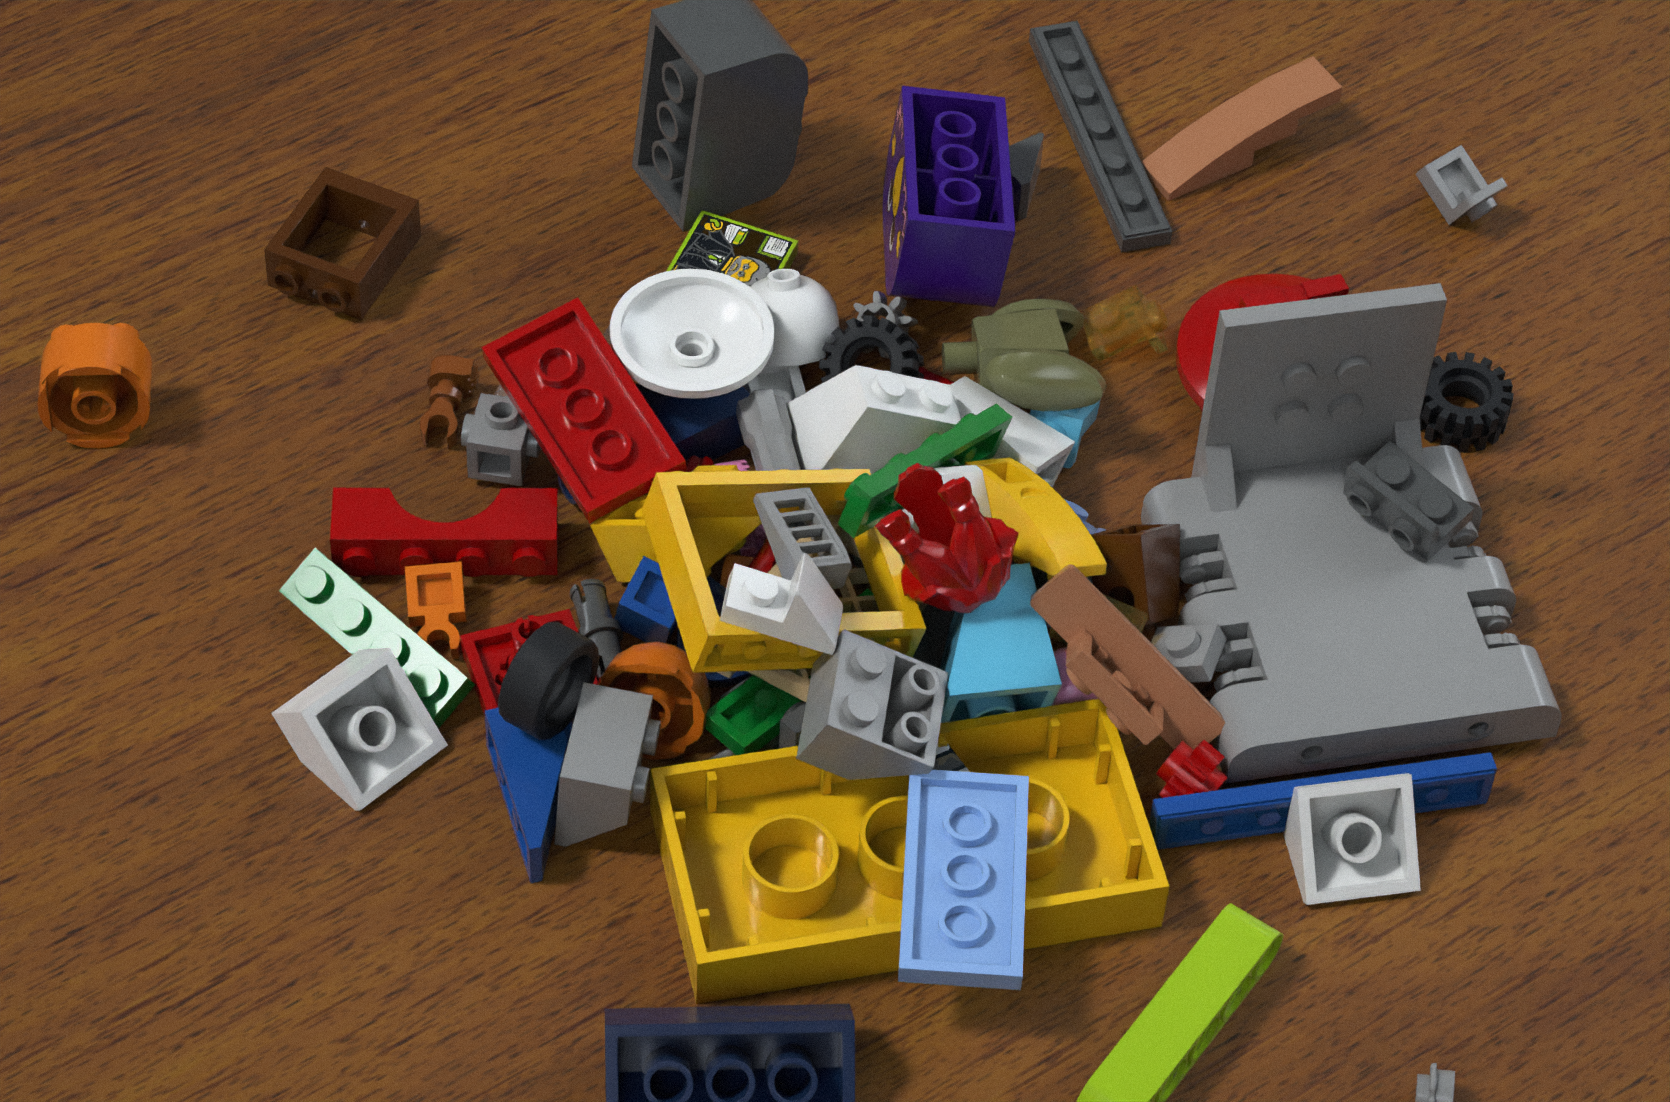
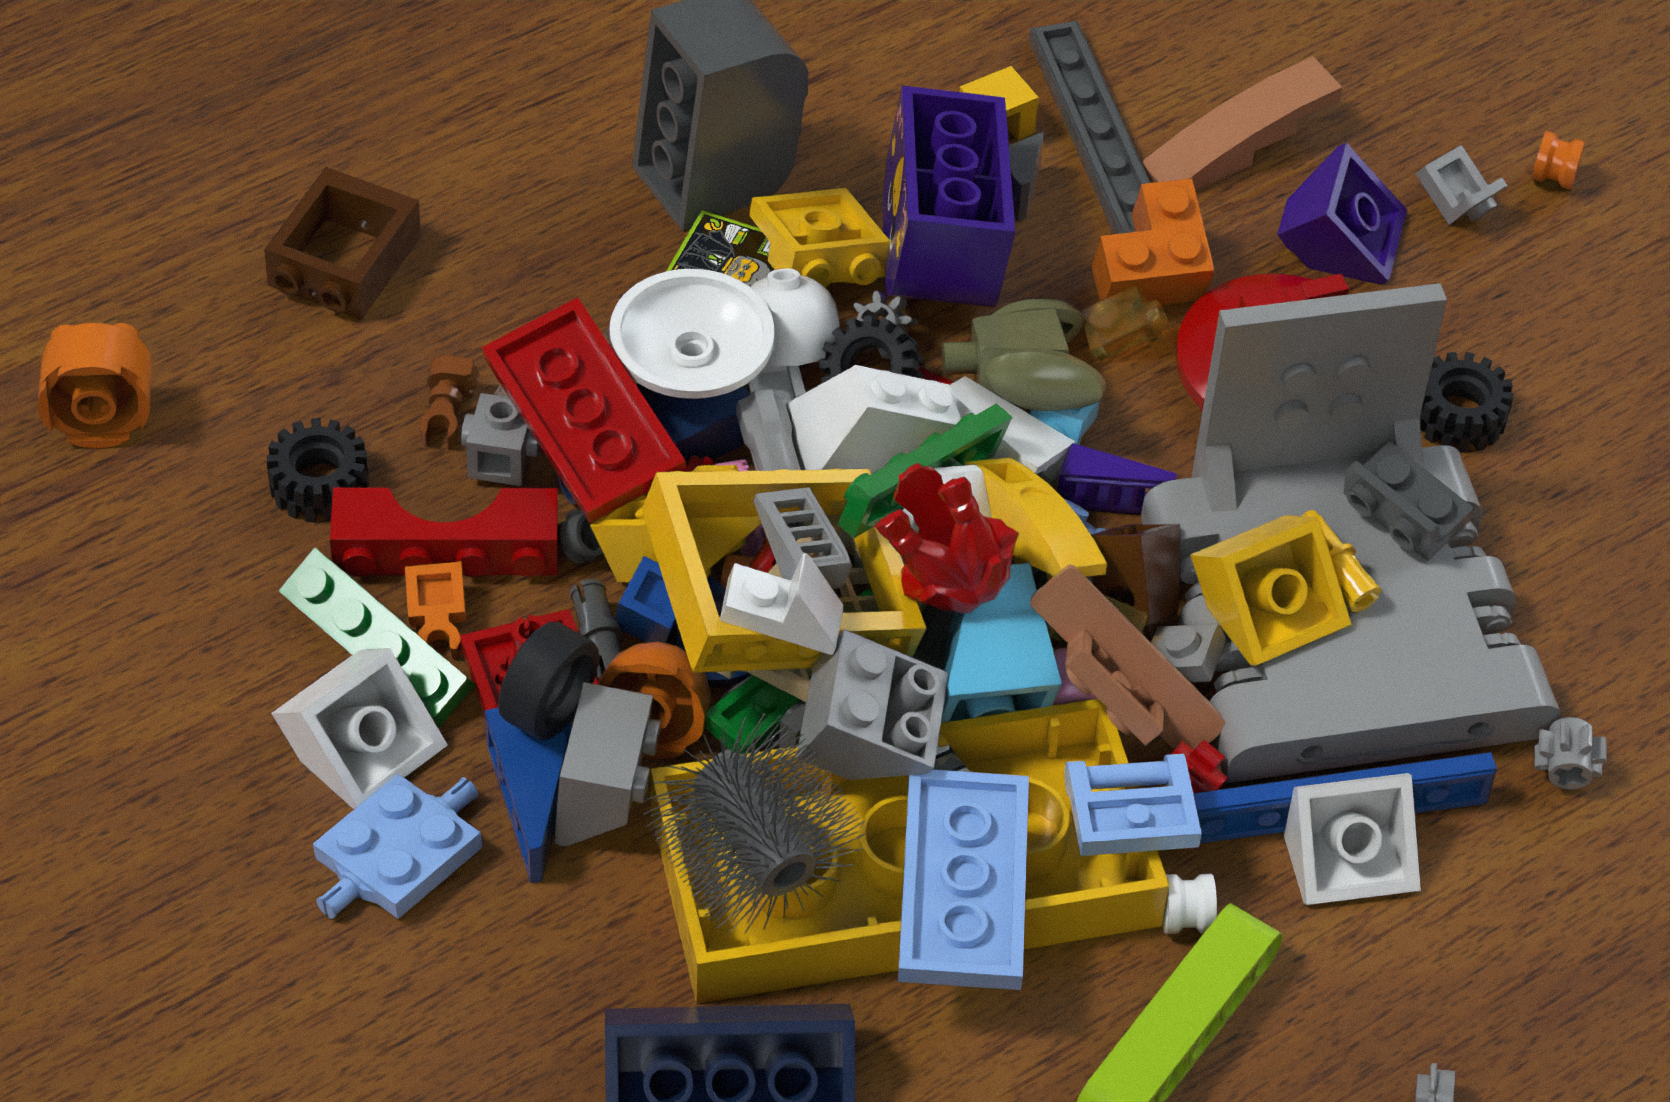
(311, 447): none -> black tyre
(397, 846): none -> light blue plate
(577, 538): none -> dark grey plate
(754, 824): none -> dark grey piece
(822, 236): none -> yellow plate
(1019, 99): none -> yellow panel
(1107, 481): none -> dark purple slope
(1133, 817): none -> light blue plate
(1166, 252): none -> orange brick
(1190, 903): none -> white wheel
(1273, 587): none -> yellow slope
(1344, 220): none -> dark purple slope
(1356, 585): none -> yellow axle
(1558, 160): none -> orange wheel
(1570, 753): none -> light grey gear

